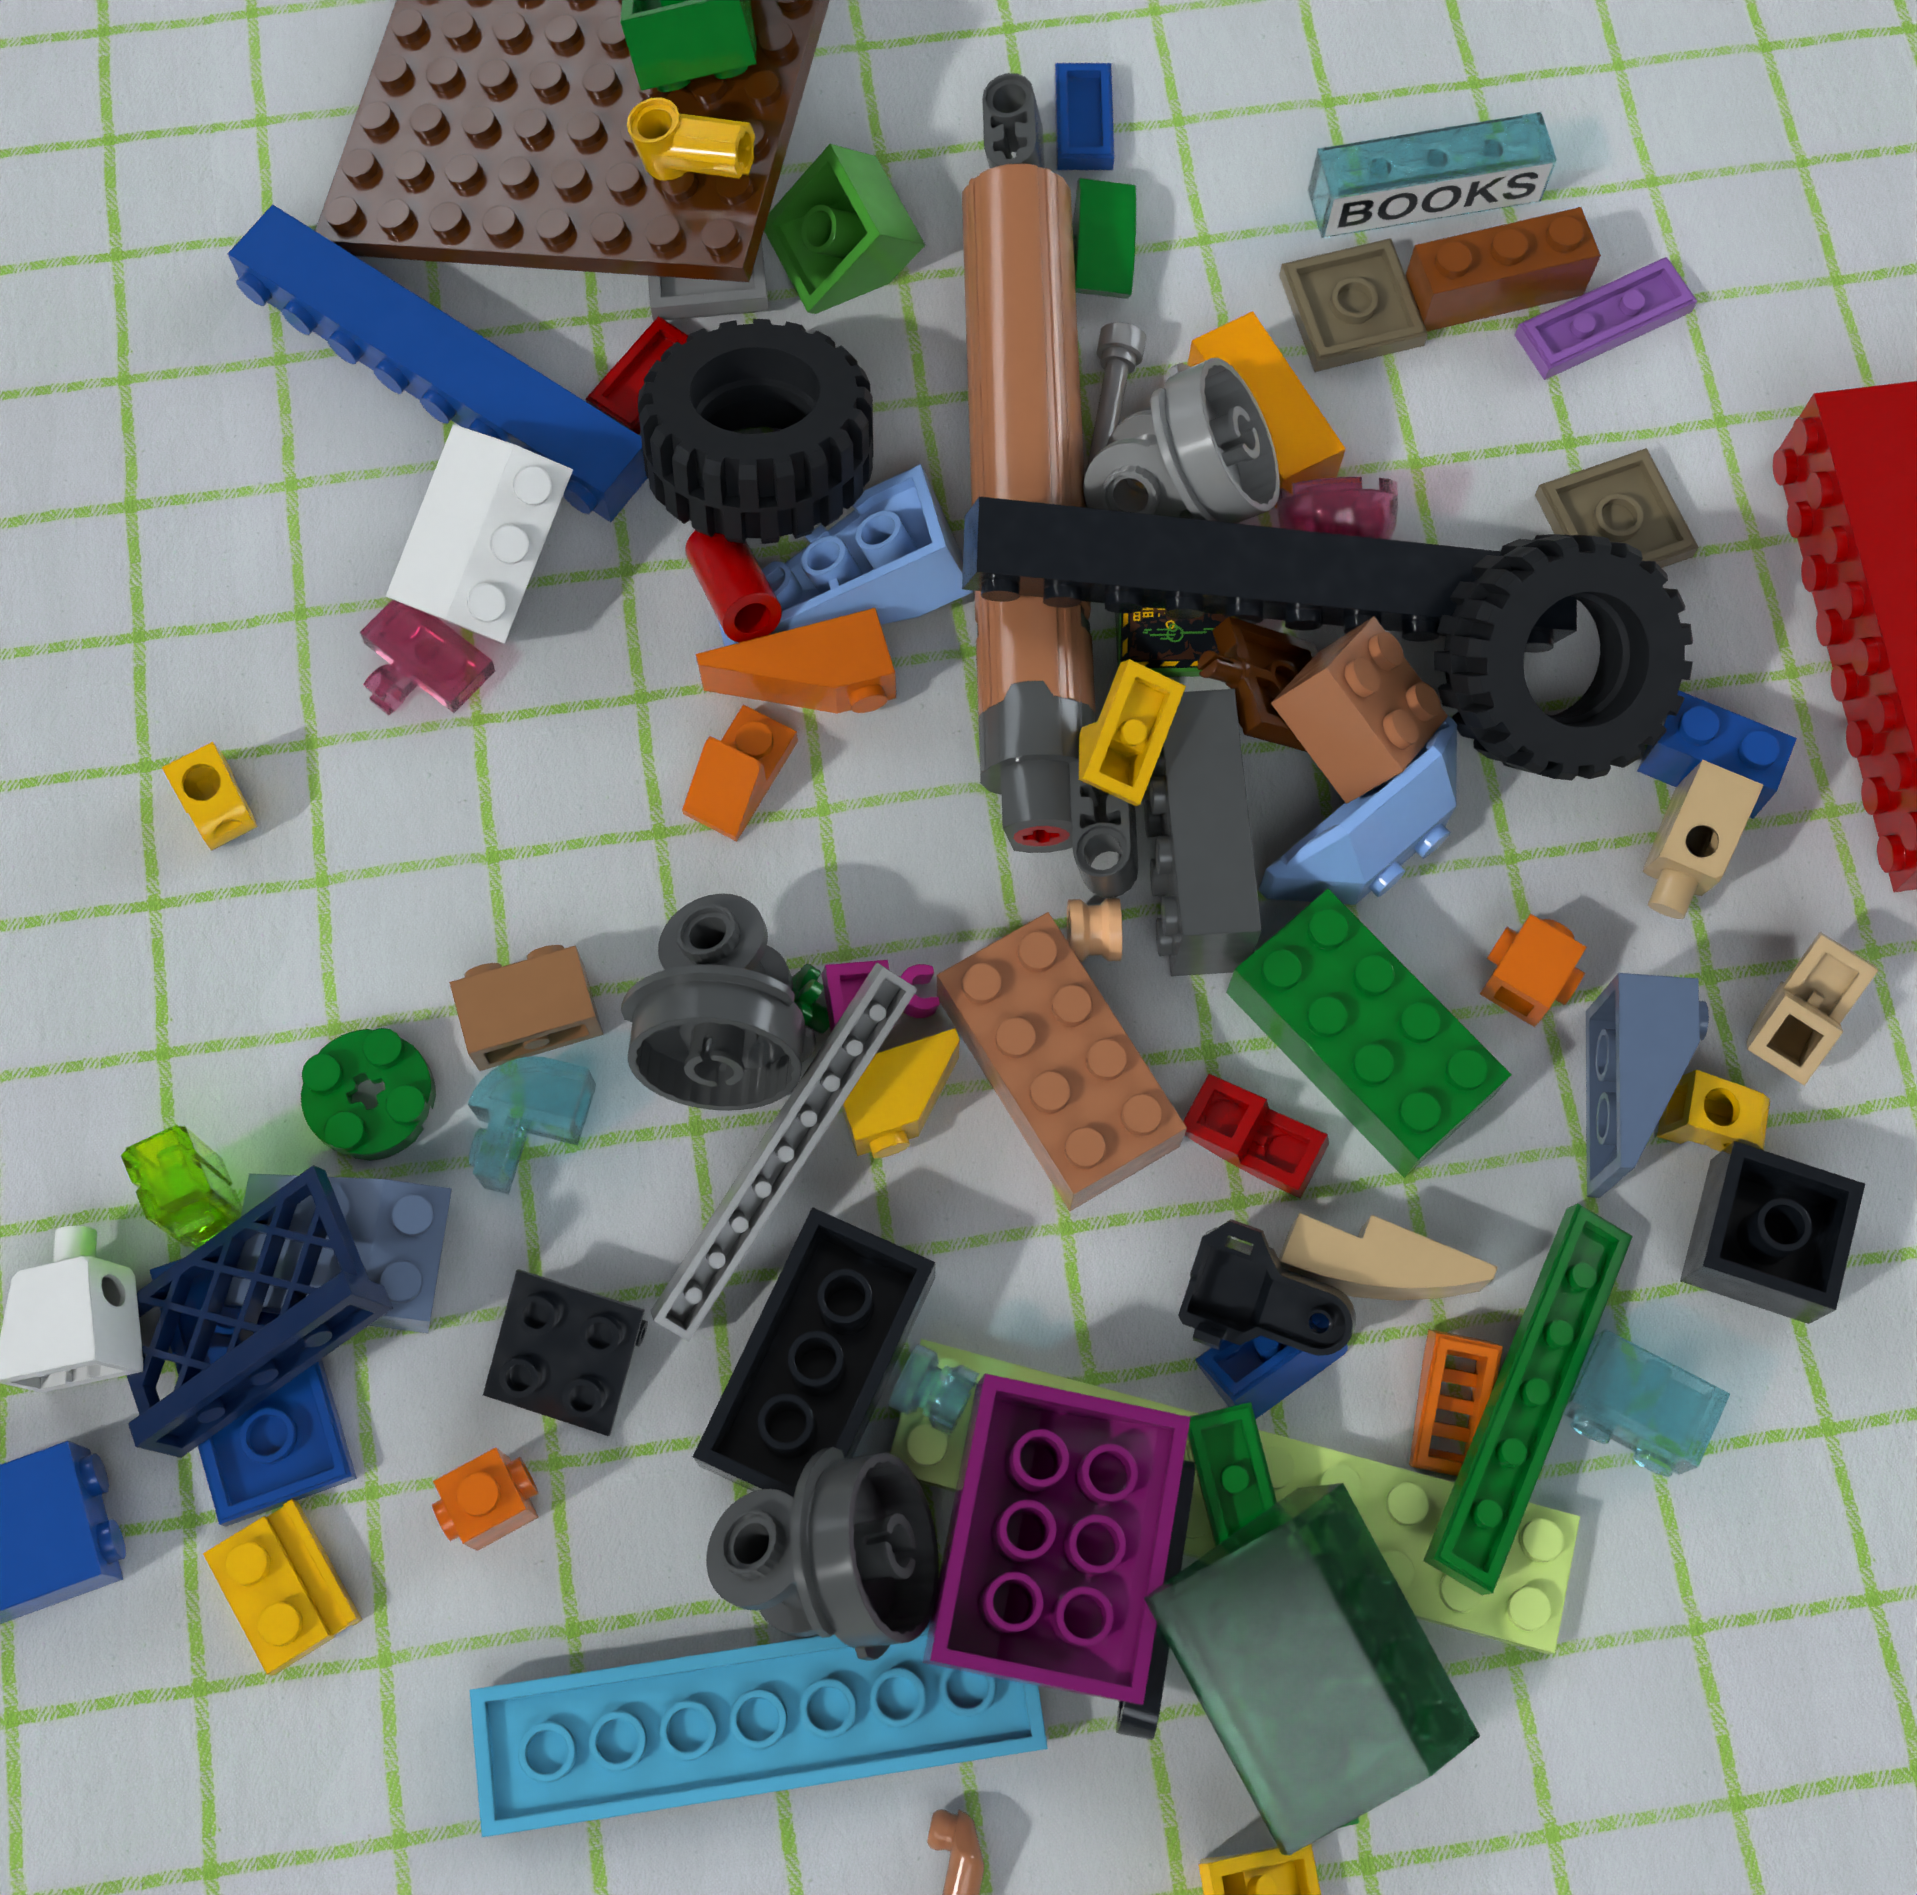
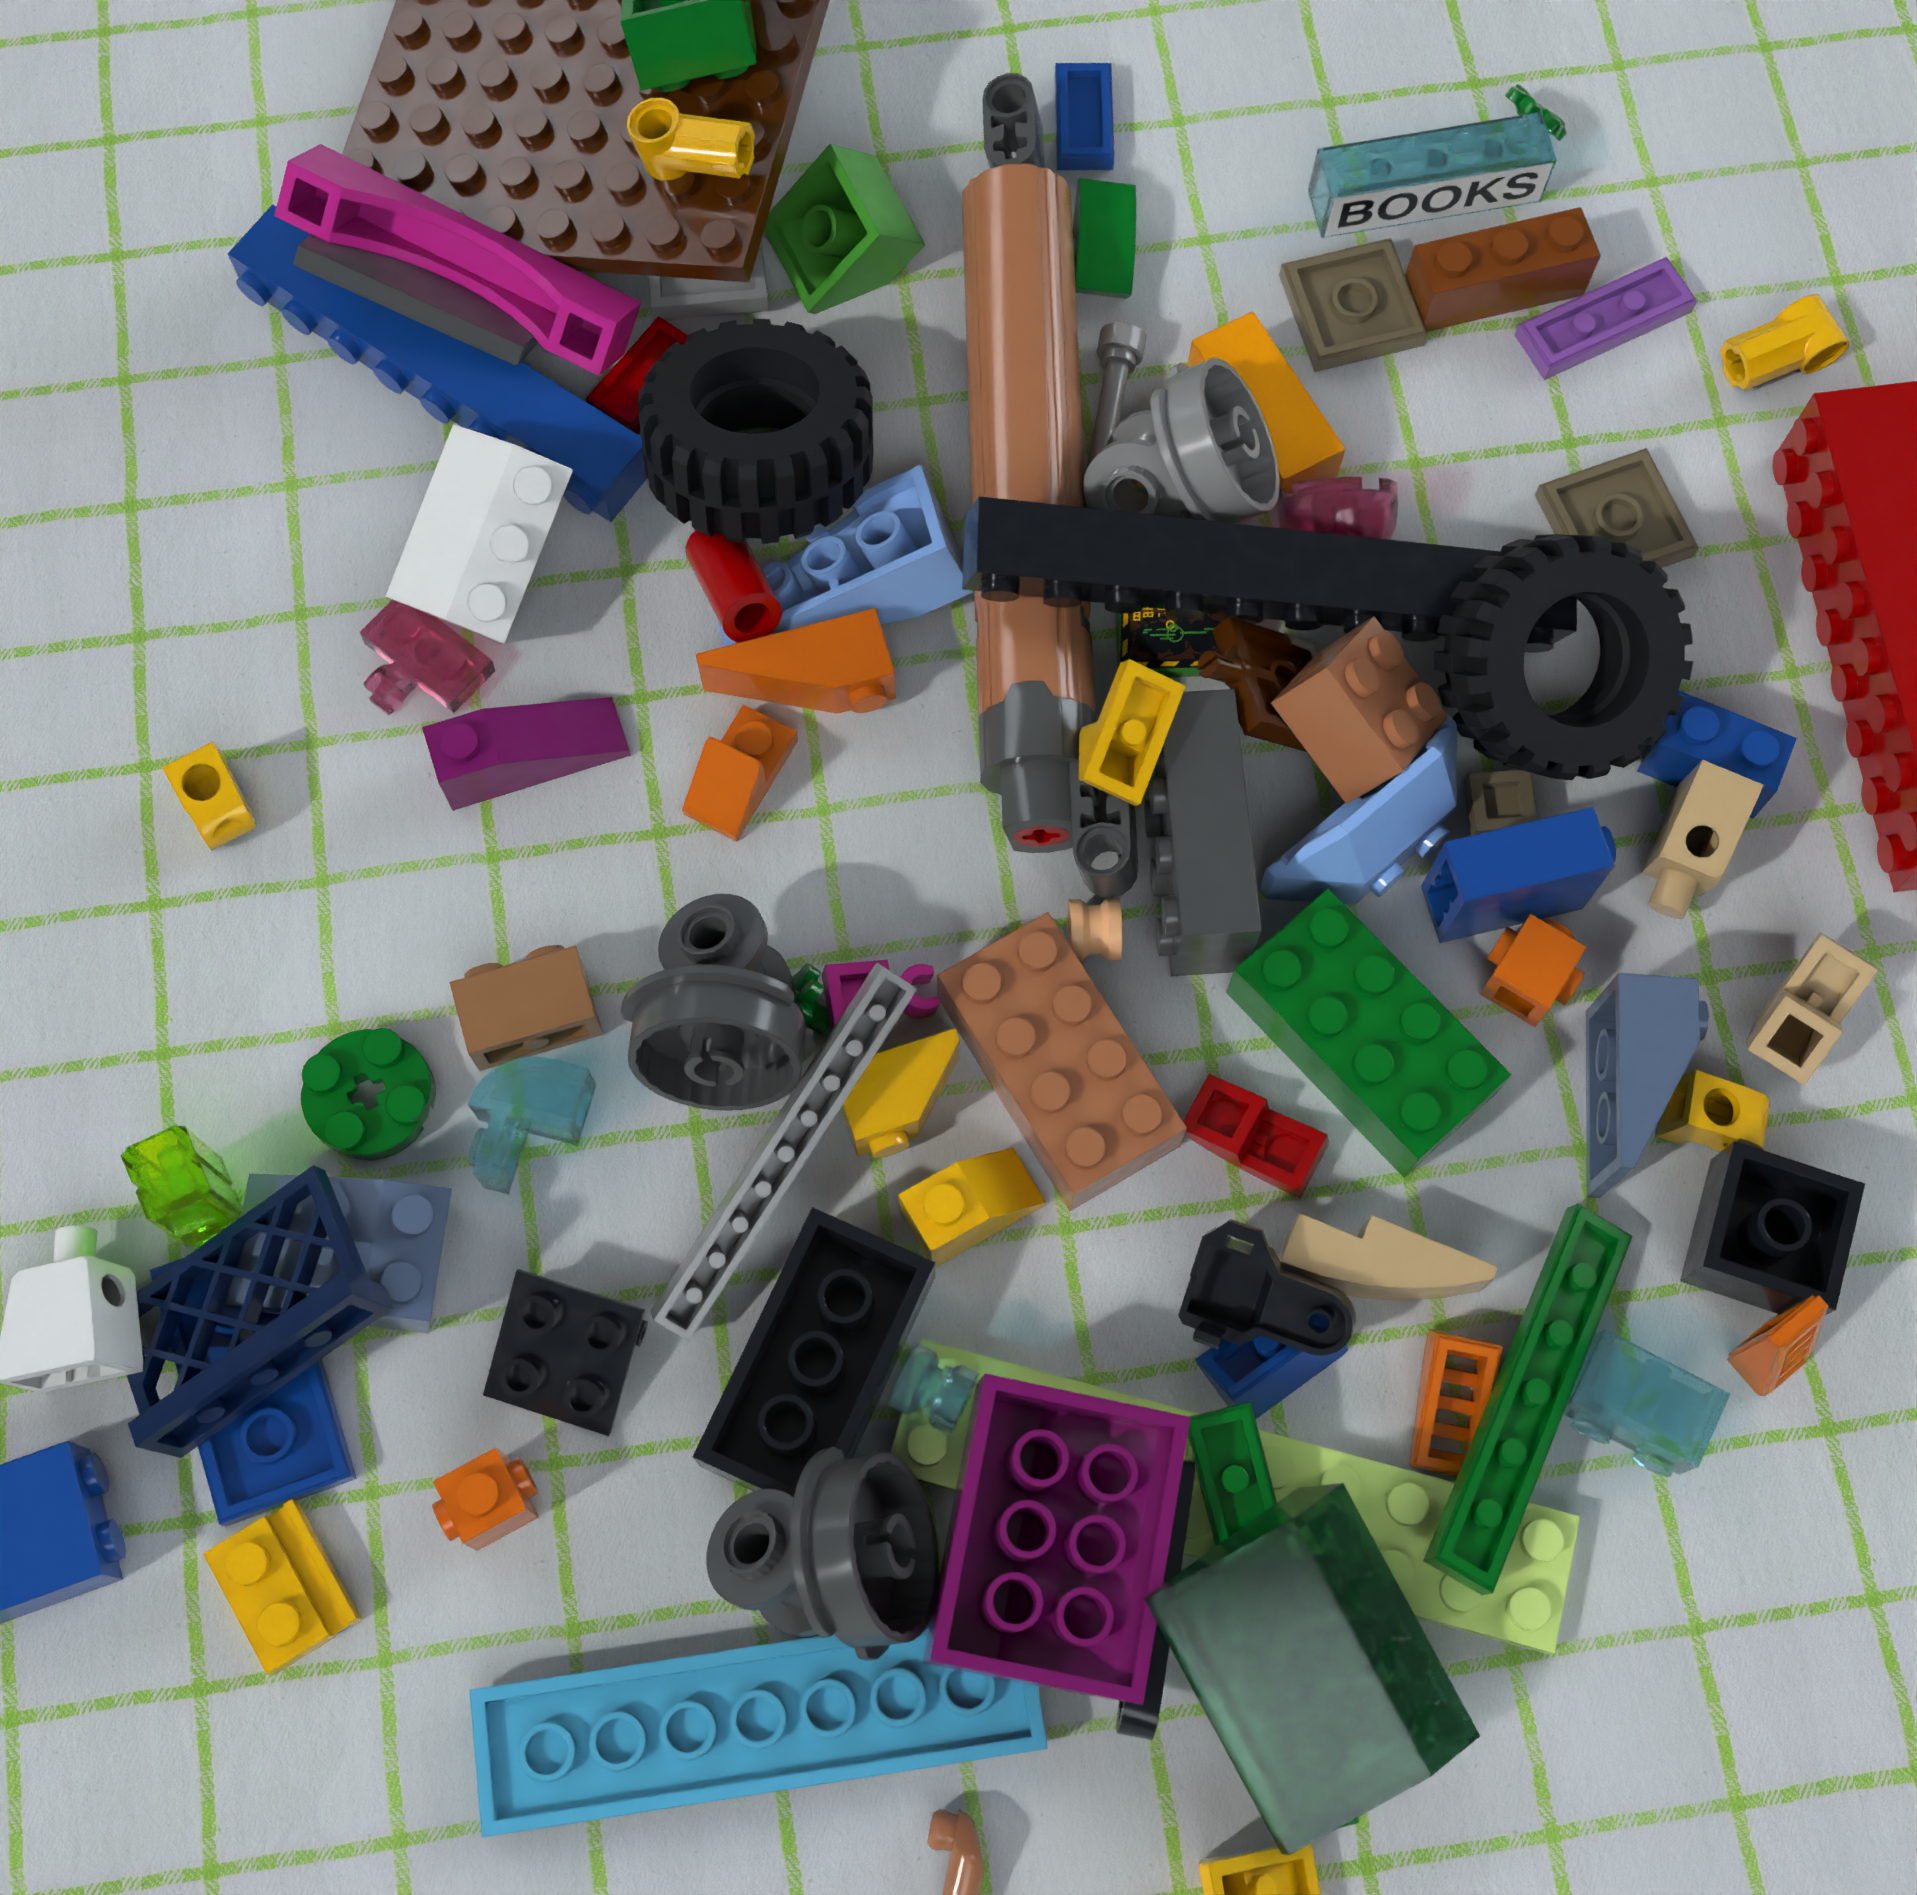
(374, 213): none -> dark pink arch
(418, 296): none -> dark grey tile
(521, 747): none -> magenta slope
(968, 1203): none -> yellow slope
(1499, 800): none -> dark tan plate
(1517, 872): none -> blue brick
(1527, 104): none -> green plant
(1779, 1346): none -> orange slope
(1798, 337): none -> yellow piece

